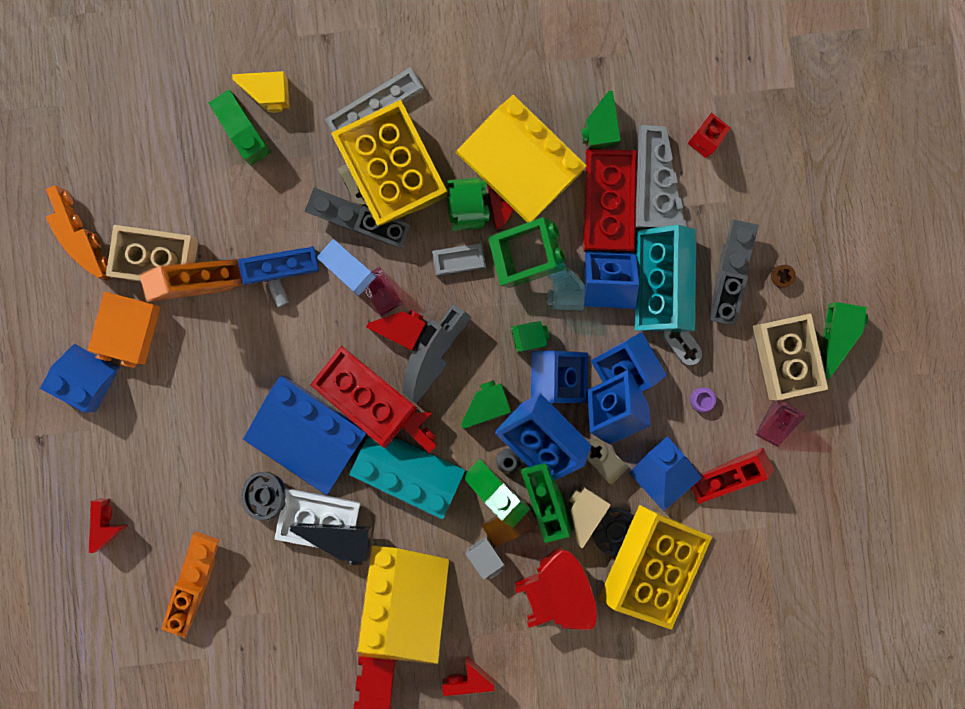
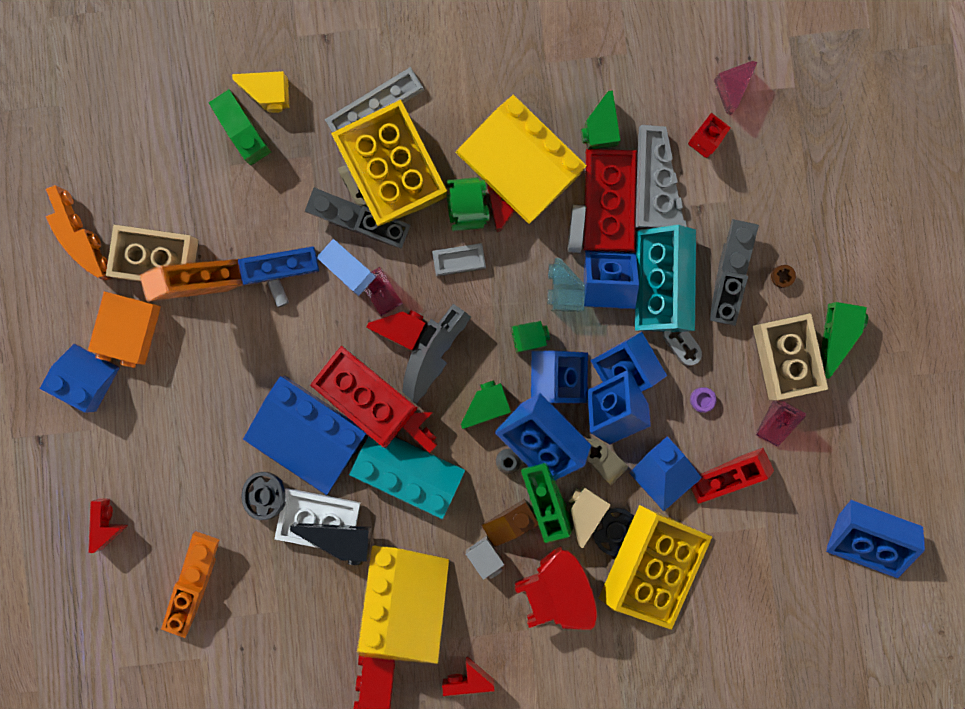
(496, 494): green slope -> none
(503, 259): green window -> none
(576, 228): none -> light grey beam
(732, 85): none -> clear pink slope
(876, 539): none -> blue slope

